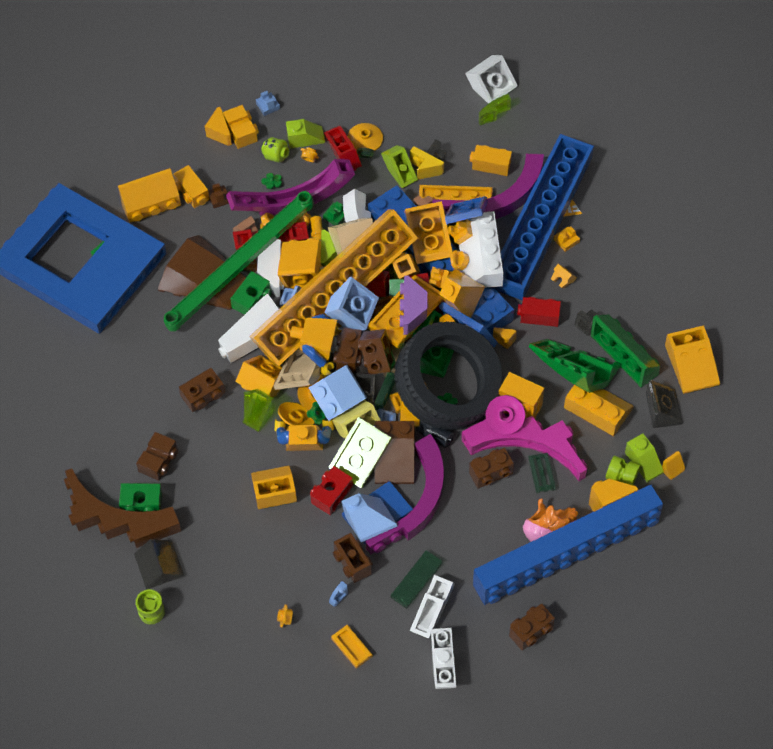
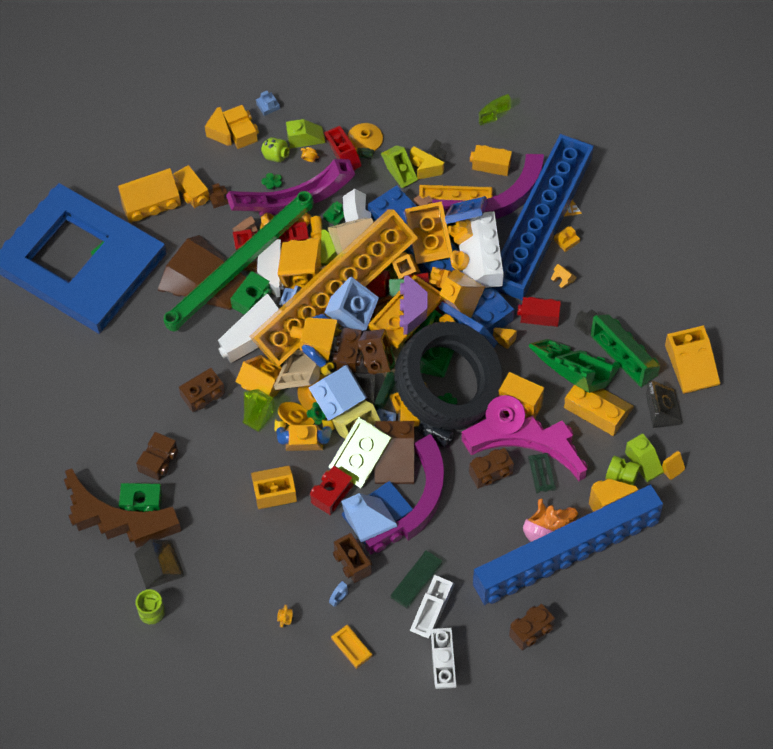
(491, 78): white slope -> none

